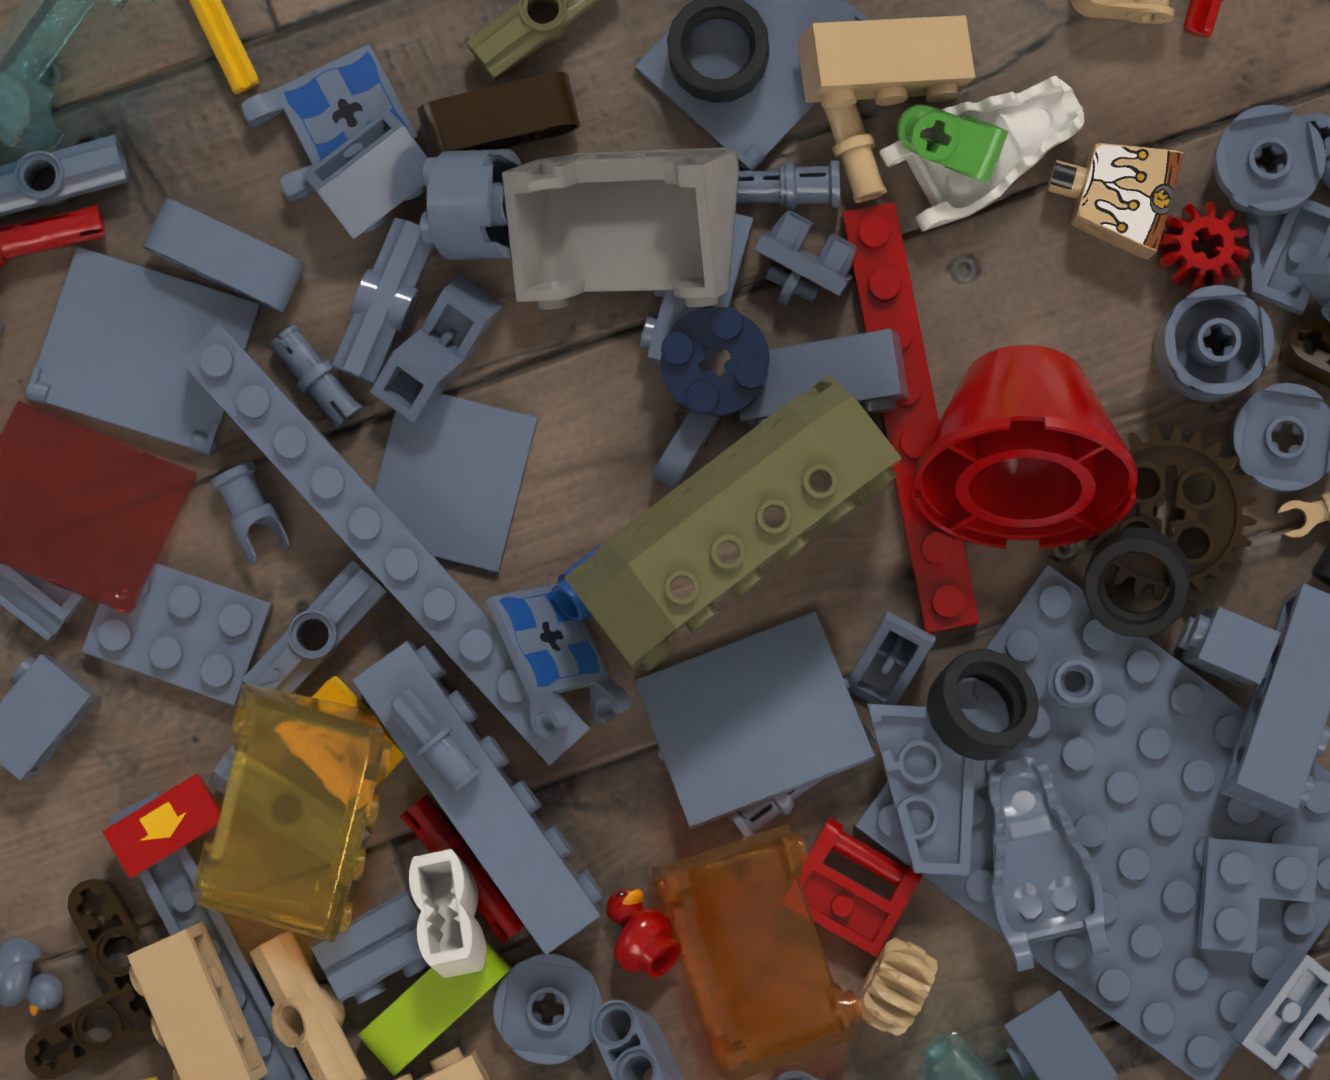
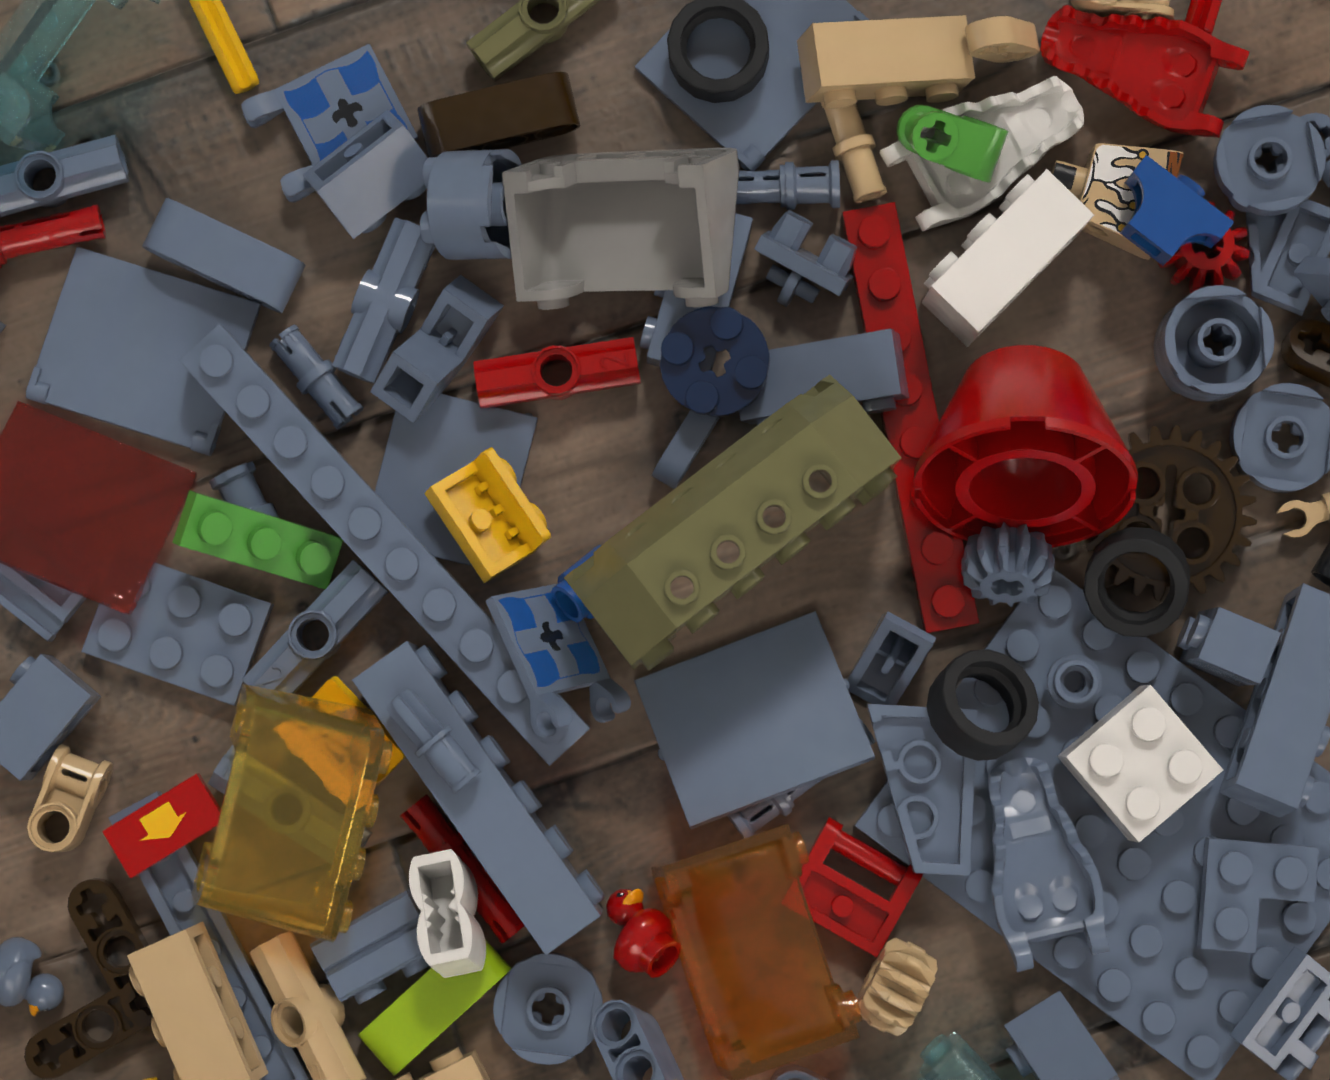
(69, 796): none -> tan piece
(257, 540): none -> bright green plate
(489, 514): none -> yellow bracket
(520, 376): none -> red piece
(1002, 39): none -> tan beam
(1004, 255): none -> white brick
(1008, 564): none -> sand blue gear
(1140, 763): none -> white brick
(1148, 65): none -> red animal
(1170, 212): none -> blue brick

